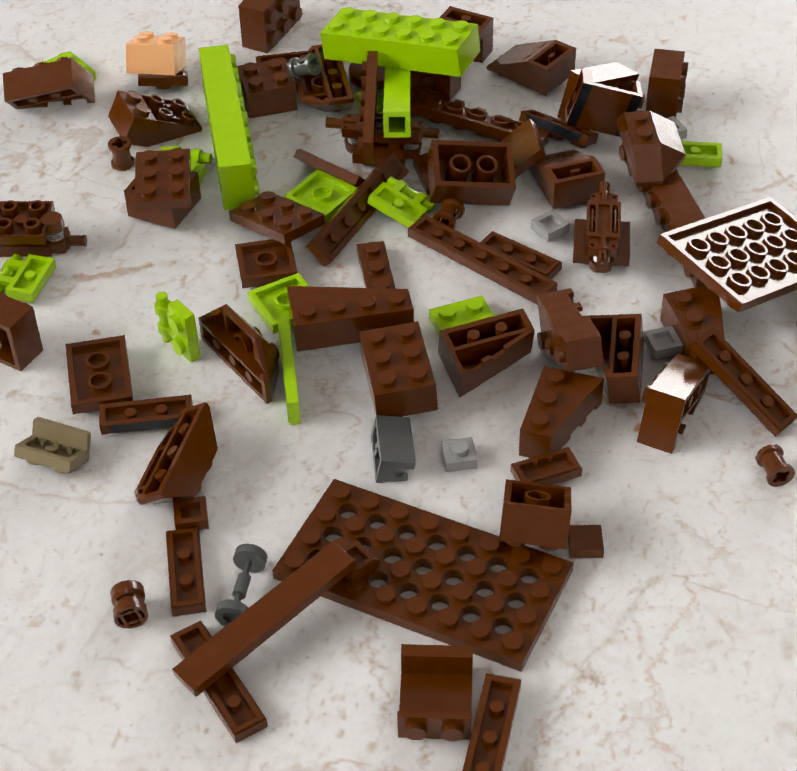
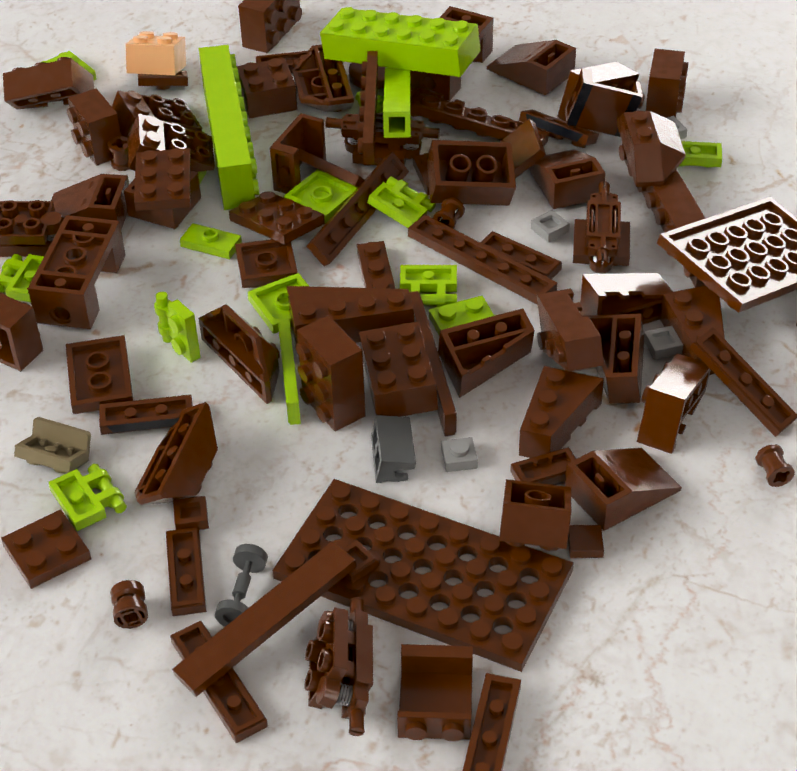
(46, 548): none -> reddish brown plate
(66, 278): none -> reddish brown plate
(79, 501): none -> lime plate
(93, 124): none -> reddish brown brick
(94, 198): none -> reddish brown slope
(158, 135): none -> reddish brown slope
(210, 241): none -> lime plate
(303, 133): none -> reddish brown panel
(304, 66): dark grey bush -> none
(331, 373): none -> reddish brown brick
(342, 663): none -> reddish brown piece
(430, 279): none -> lime plate
(446, 408): none -> reddish brown tile
(617, 484): none -> reddish brown slope
(623, 294): none -> reddish brown wedge

